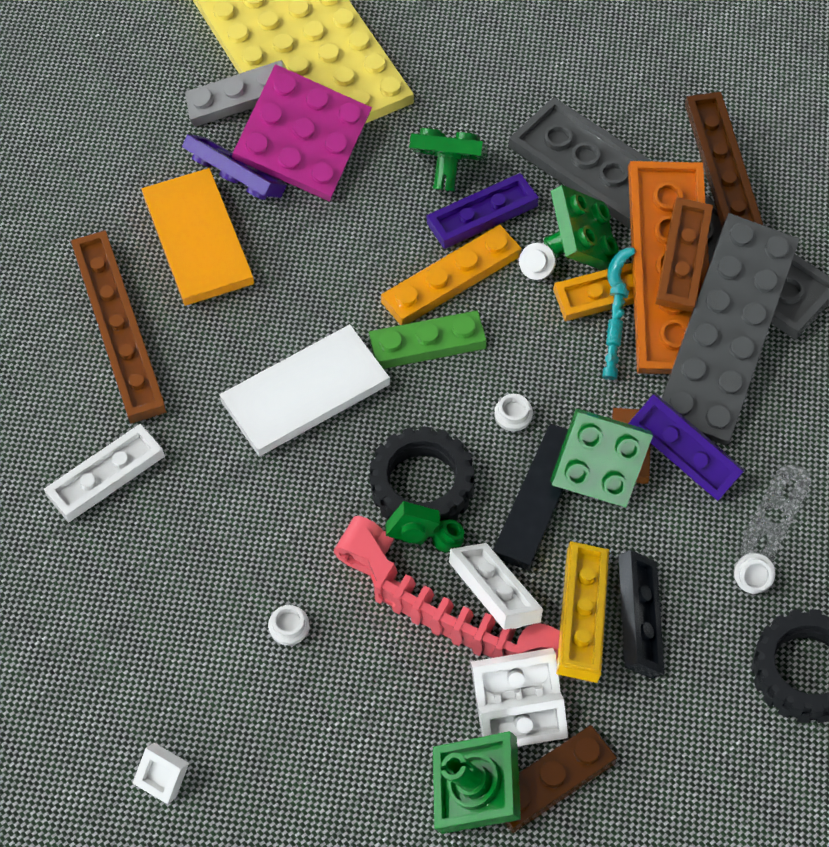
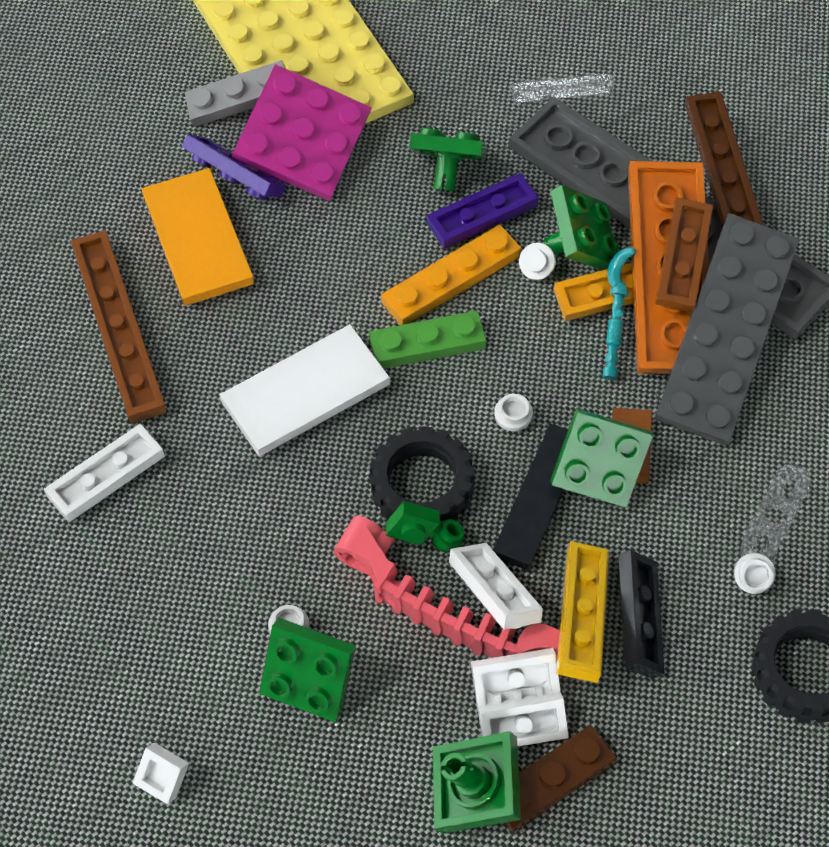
(307, 669): none -> green plate
(562, 88): none -> clear axle
(687, 447): dark purple plate -> none

